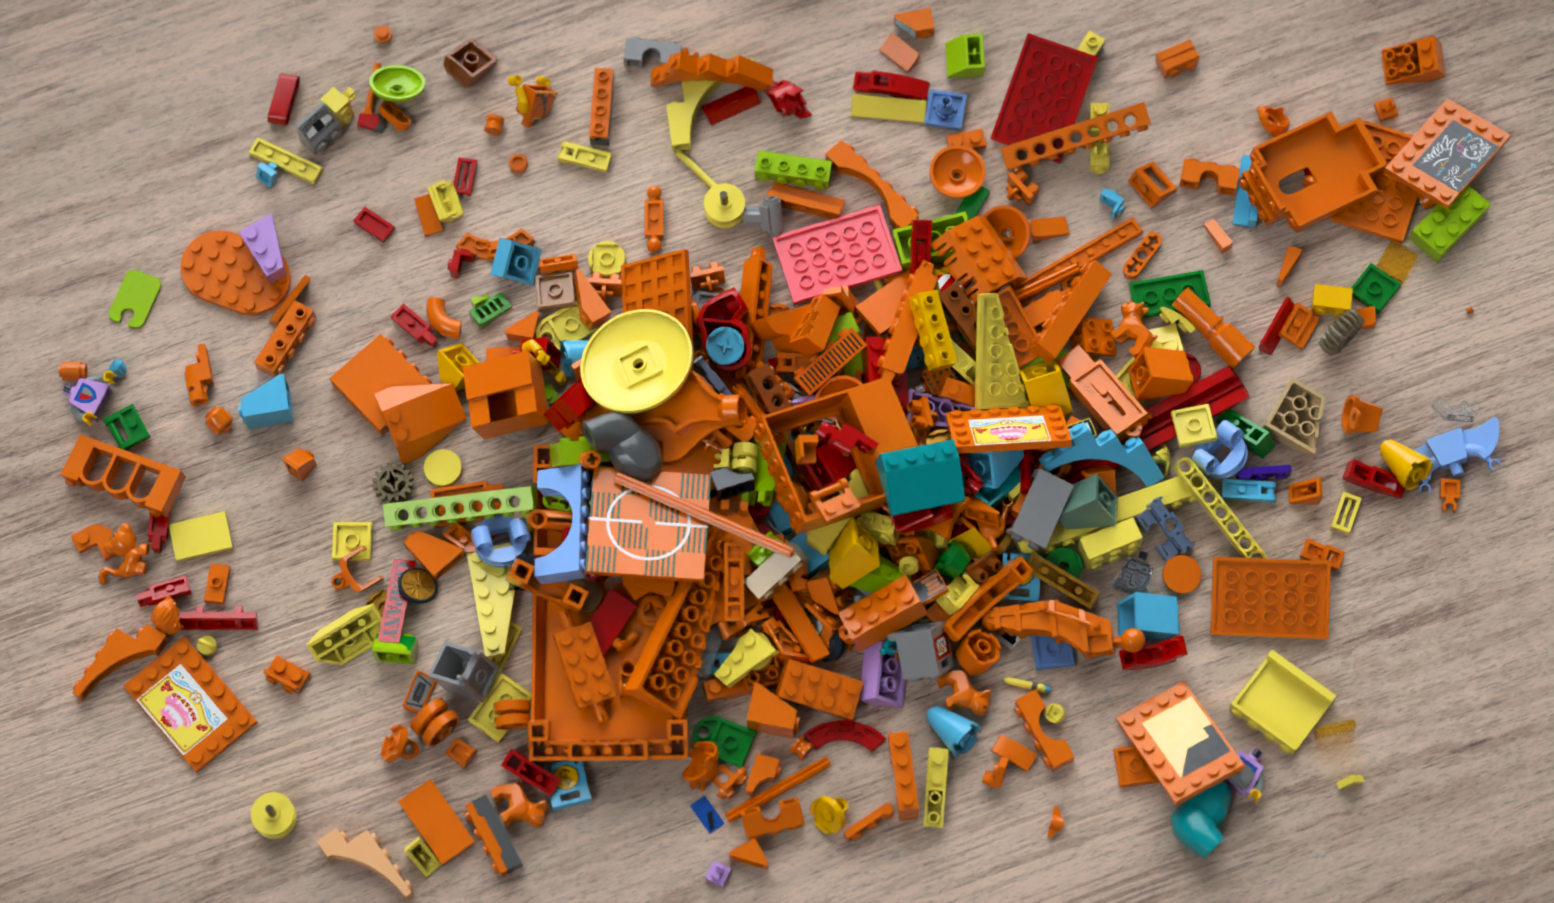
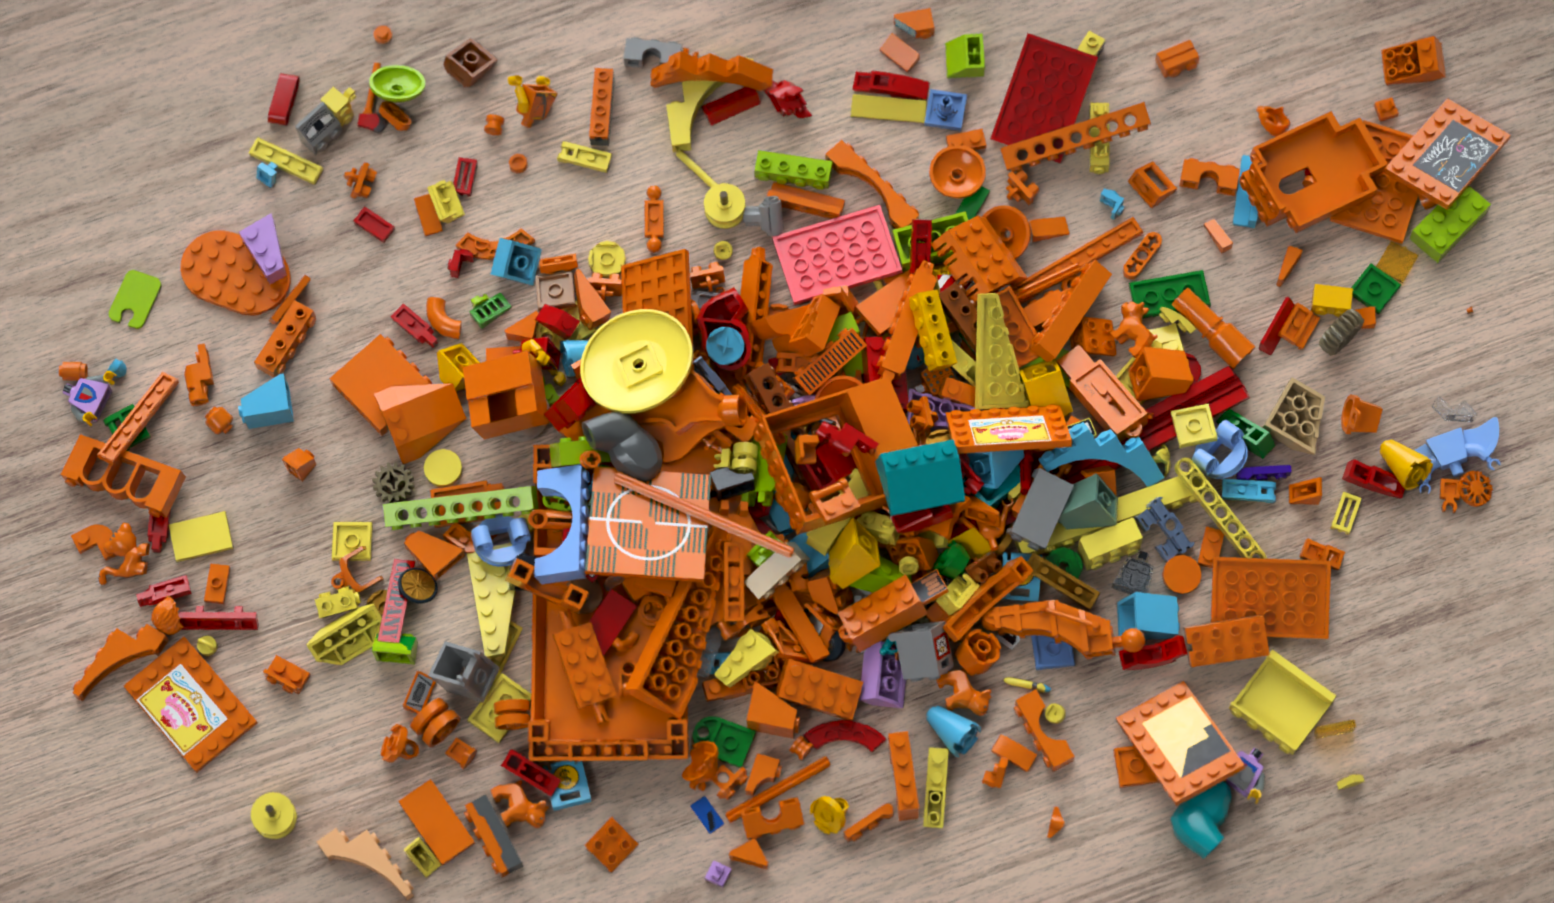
(138, 418): none -> orange tile
(337, 603): none -> light yellow brick
(359, 188): none -> orange hips
(557, 321): none -> red slope
(611, 844): none -> orange hinge
(722, 250): none -> light yellow tile
(1210, 546): none -> orange plate
(1226, 640): none -> orange piece
(1475, 488): none -> orange wheel

